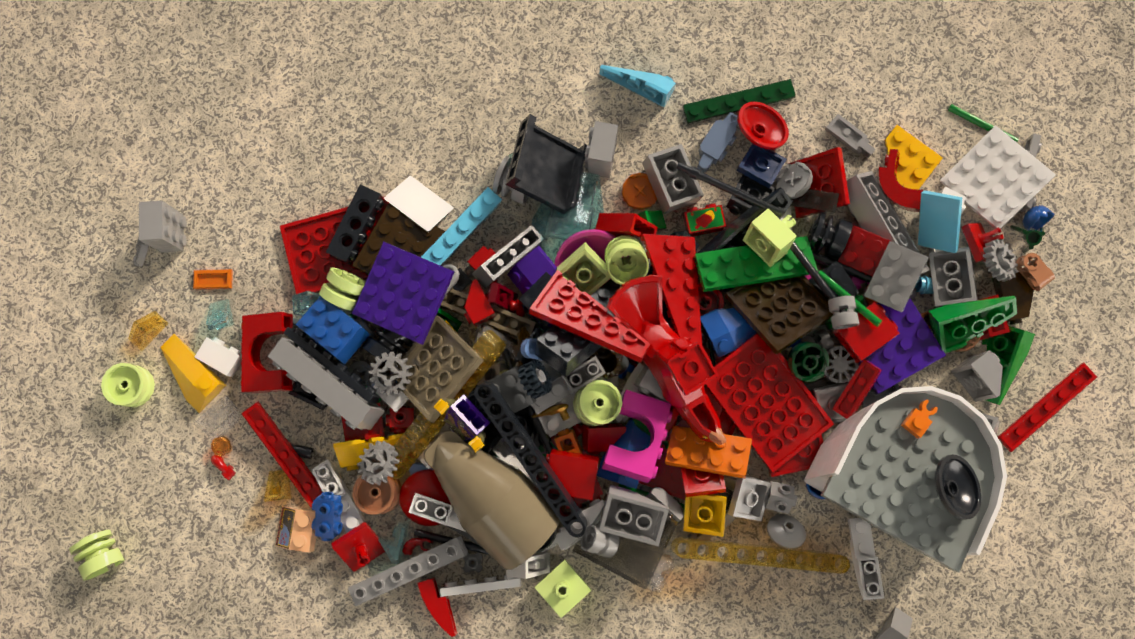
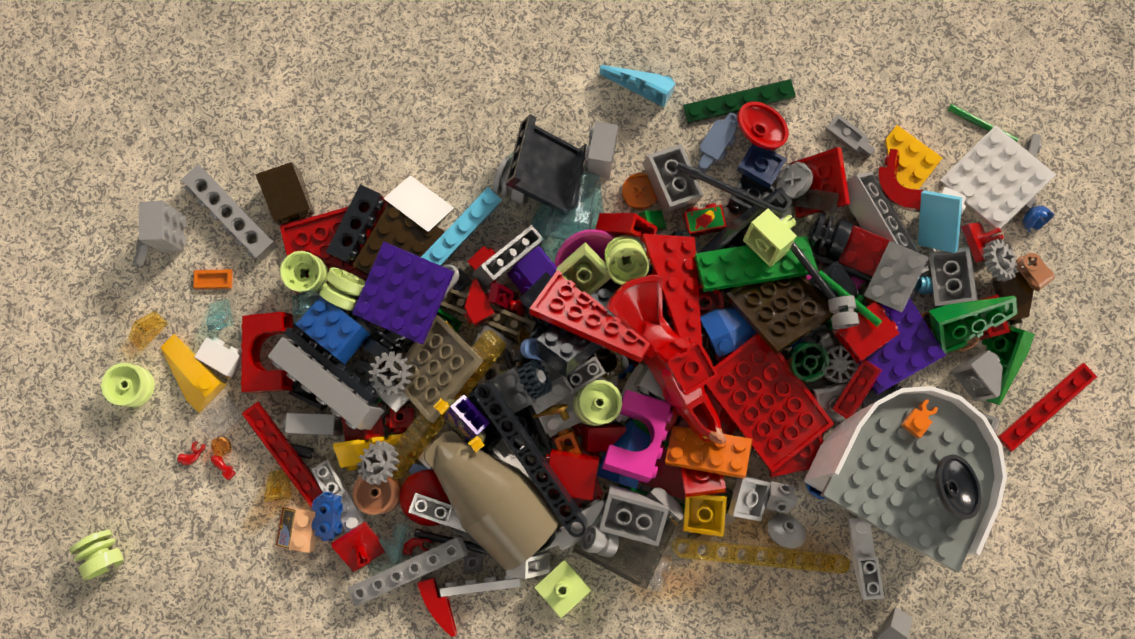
(191, 458): none -> red arm
(196, 180): none -> light grey brick
(285, 193): none -> dark brown slope
(294, 269): none -> yellowish green wheel
(312, 424): none -> light grey brick
(1030, 237): dark green plant -> none

